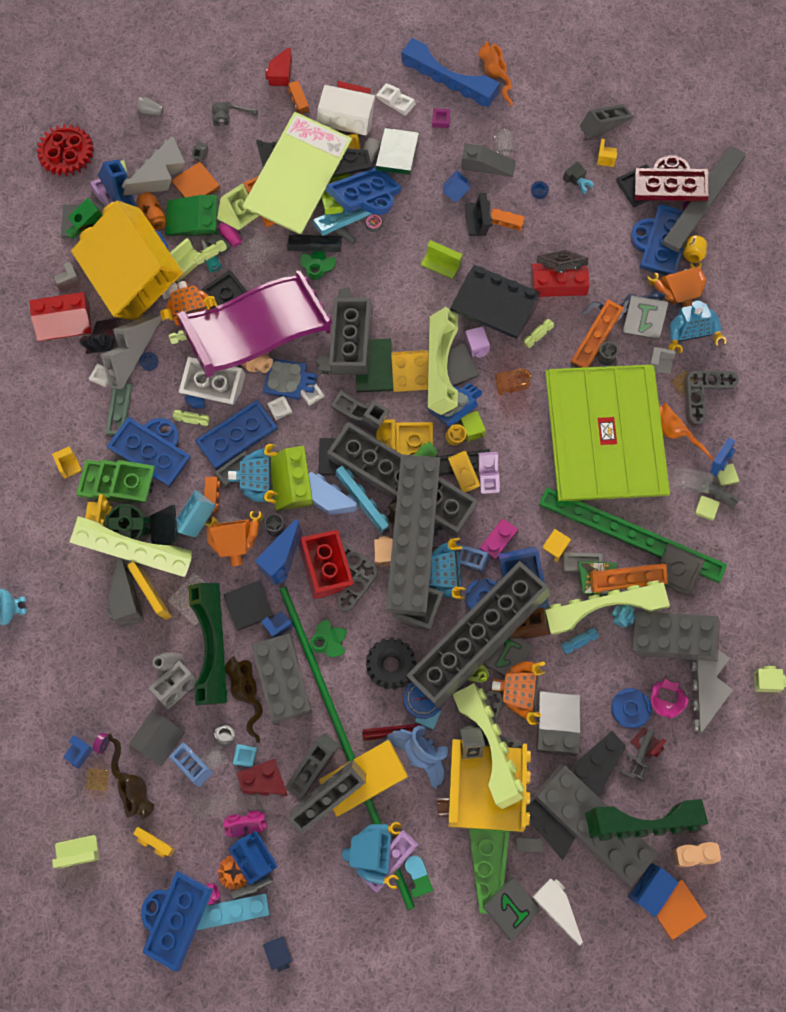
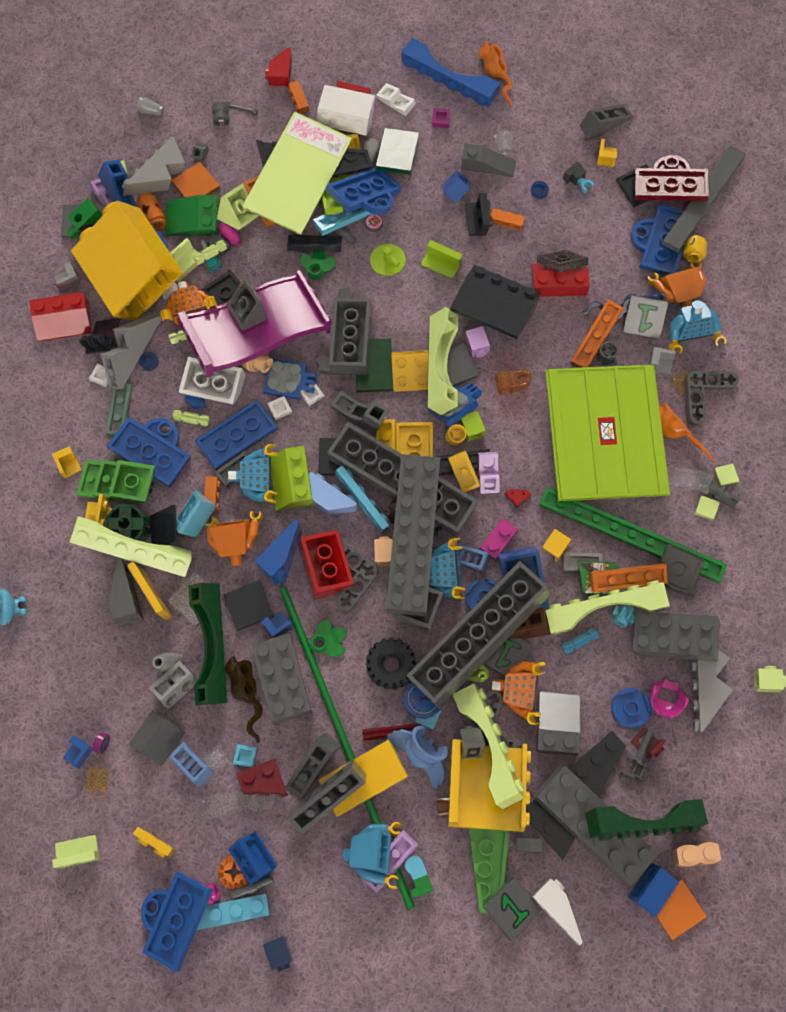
(79, 148): red gear -> none
(130, 787): dark brown animal -> none
(224, 736): tile -> none
(246, 306): none -> dark grey slope
(252, 820): dark pink hinge -> none
(272, 522): dark grey wheel -> none
(387, 259): none -> lime shield
(427, 450): bright green cone -> none
(517, 496): none -> red tile
(538, 333): yellowish green axle -> none
(720, 462): blue plate -> none

